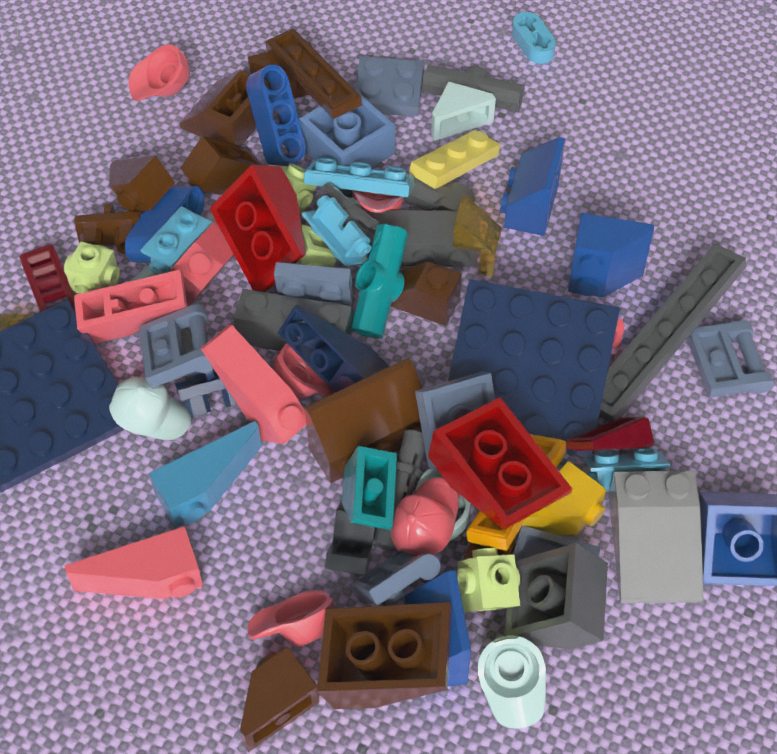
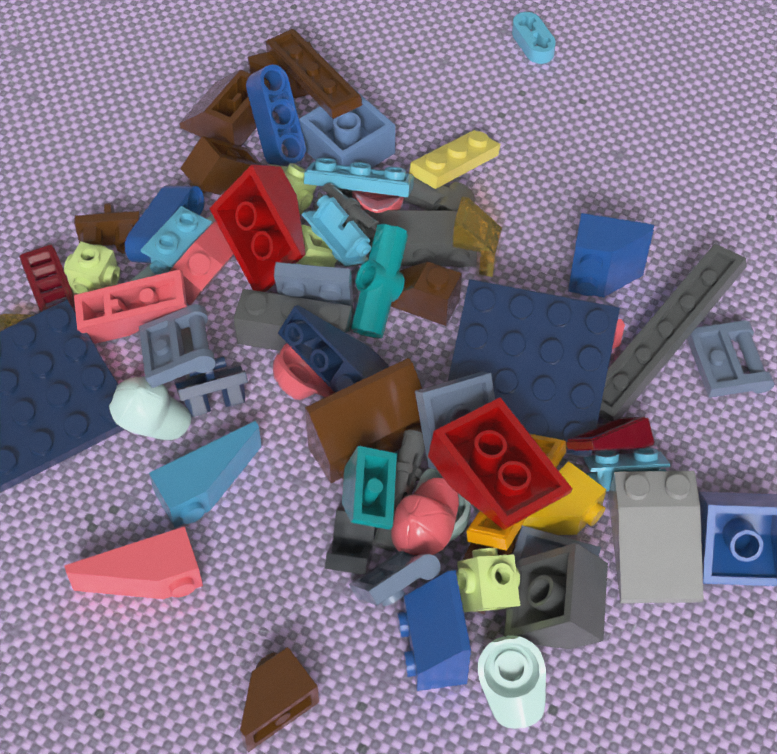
(139, 182): reddish brown slope -> none
(159, 74): coral piece -> none
(255, 386): coral slope -> none
(296, 618): coral piece -> none
(384, 654): reddish brown slope -> none
(391, 84): sand blue plate -> none
(461, 110): light aqua slope -> none
(507, 94): dark grey piece -> none
(533, 188): blue slope -> none

